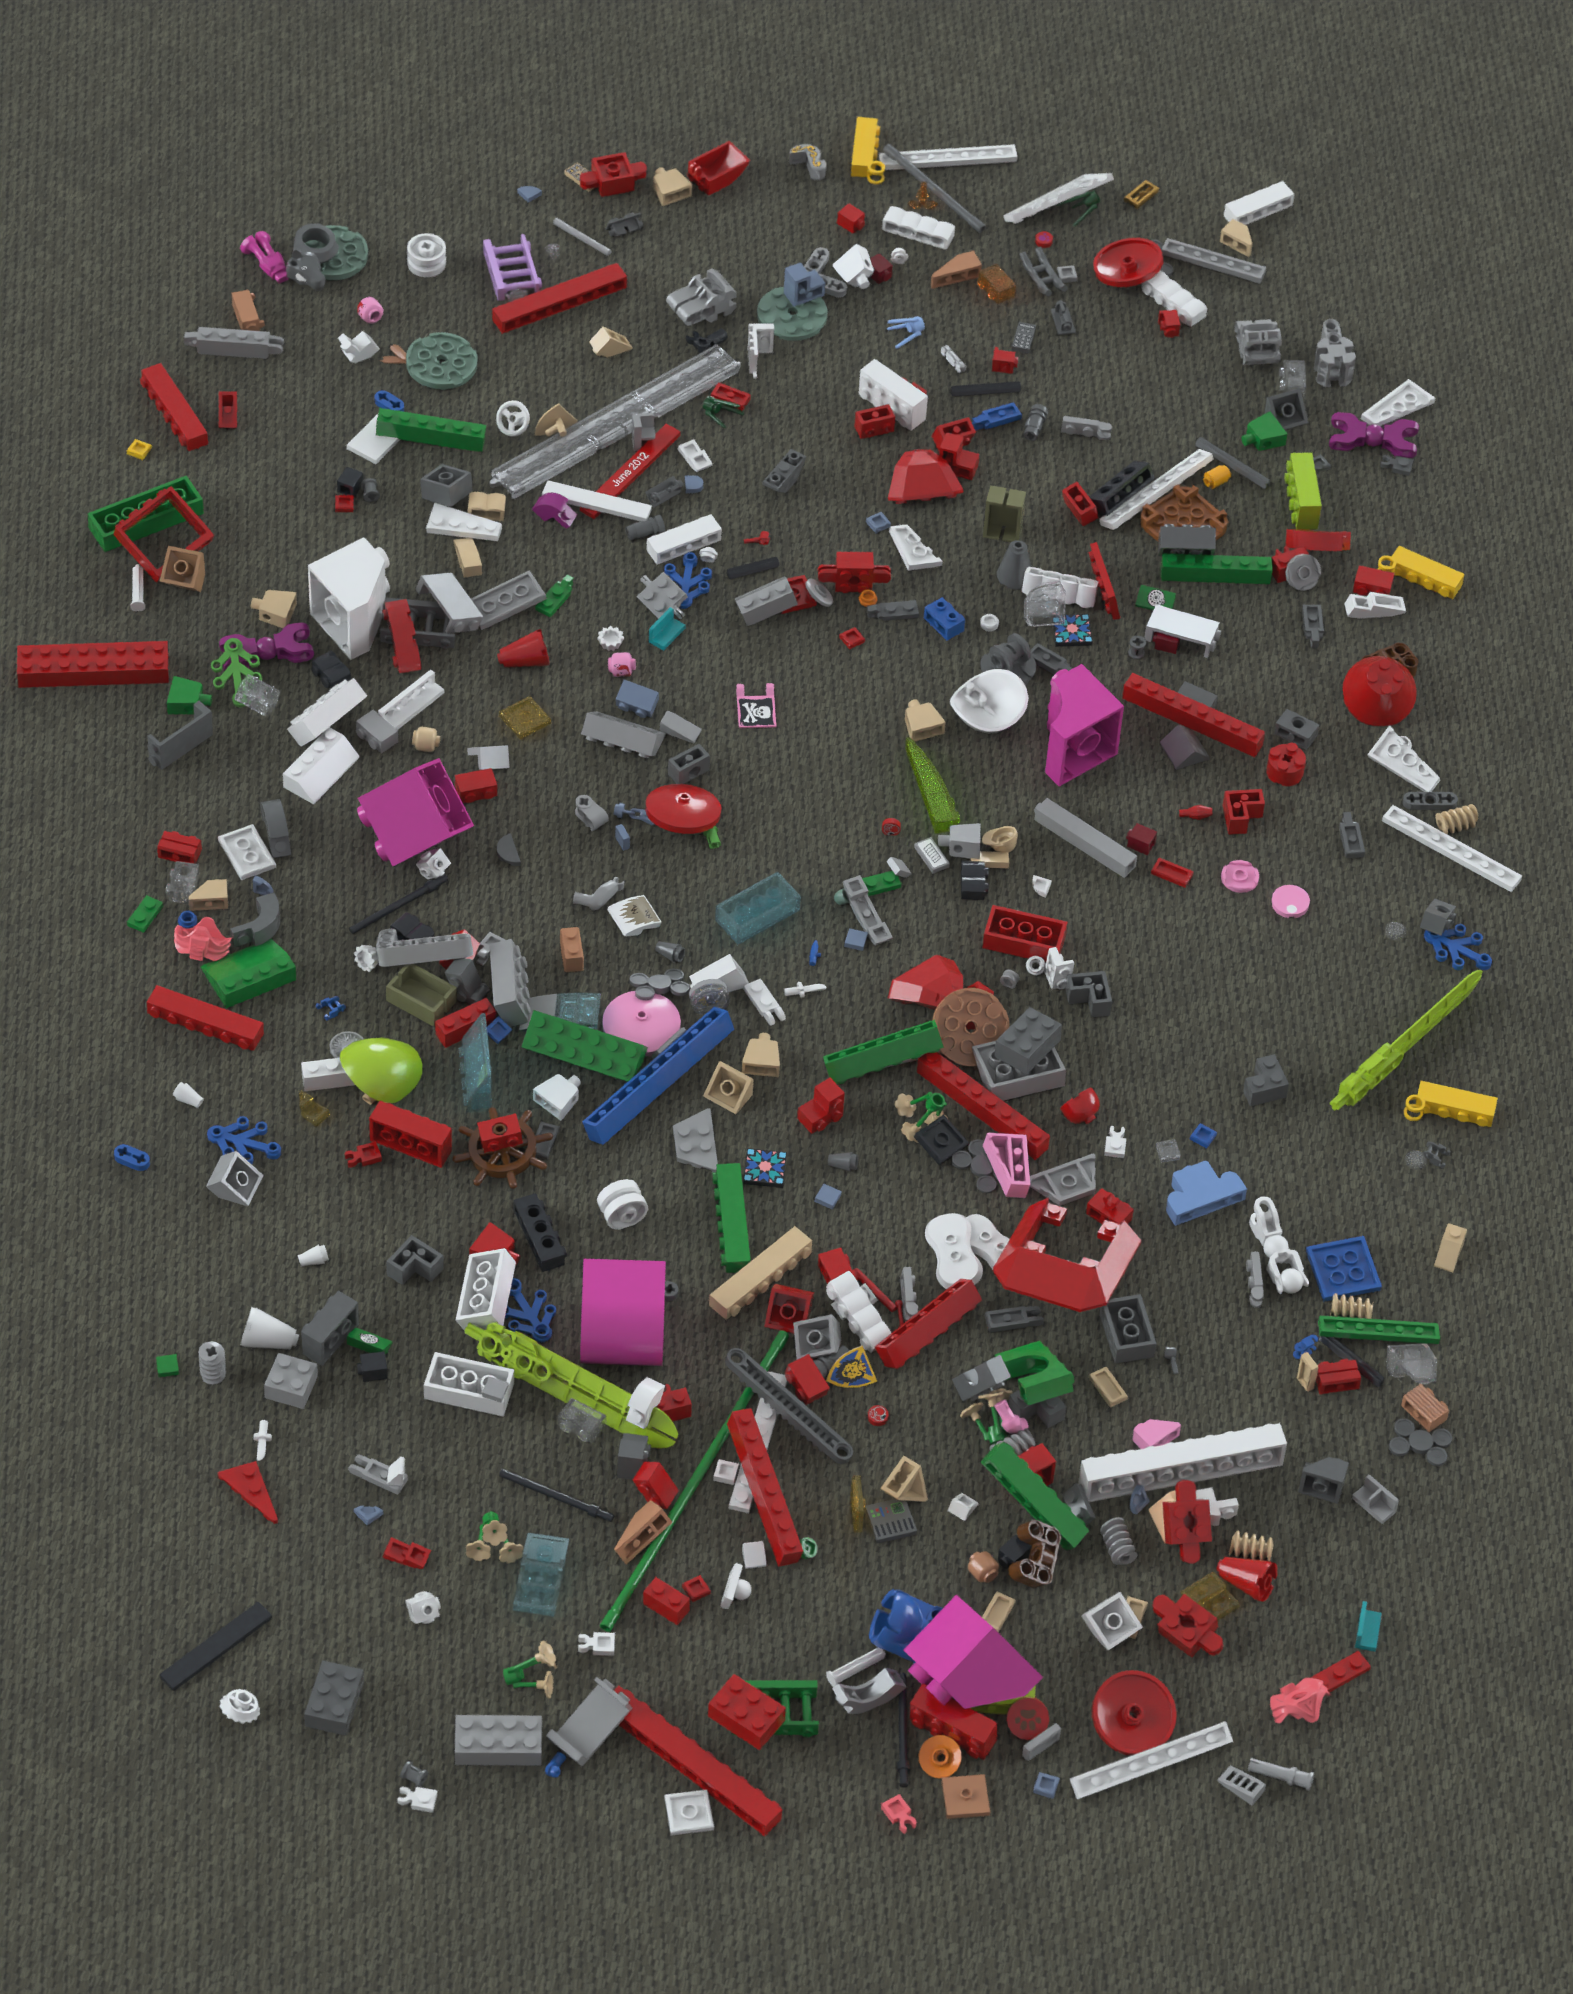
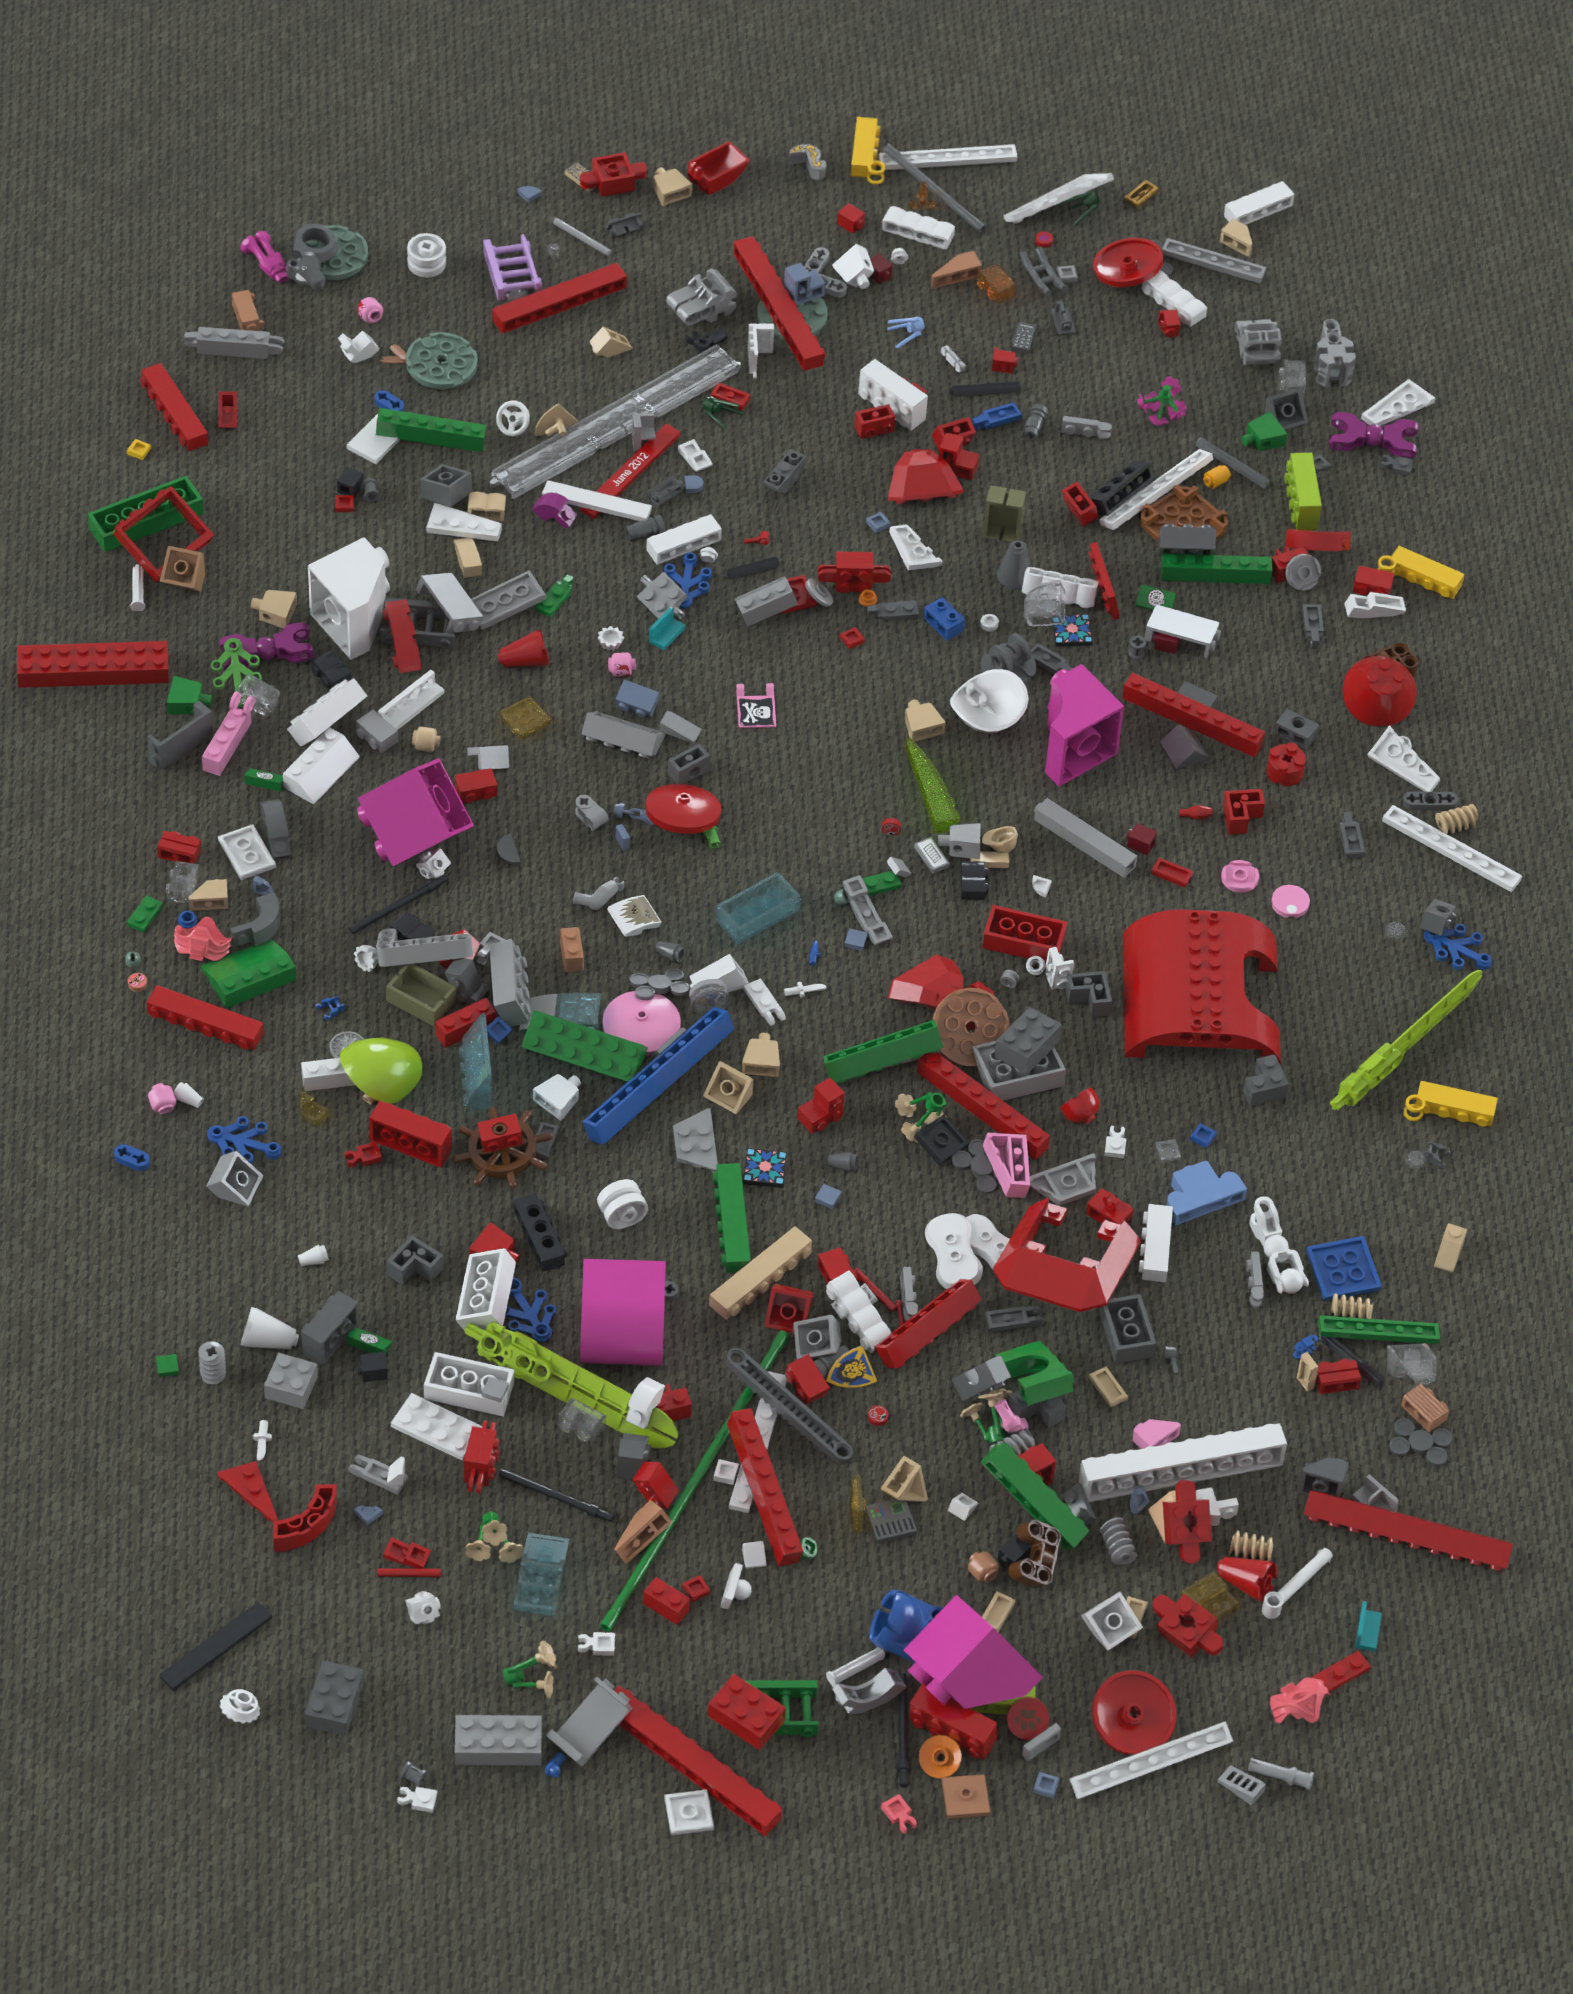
(133, 963): none -> sand green hinge
(137, 982): none -> tile
(162, 1098): none -> bright pink head
(228, 735): none -> bright pink hinge
(264, 779): none -> green slope
(304, 1528): none -> red brick
(408, 1572): none -> red bar
(434, 1426): none -> white plate
(481, 1457): none -> red brick
(778, 303): none -> red brick
(1155, 402): none -> dark pink plant
(1157, 1243): none -> white brick
(1189, 982): none -> red slope
(1280, 1597): none -> white piece
(1409, 1529): none -> red brick

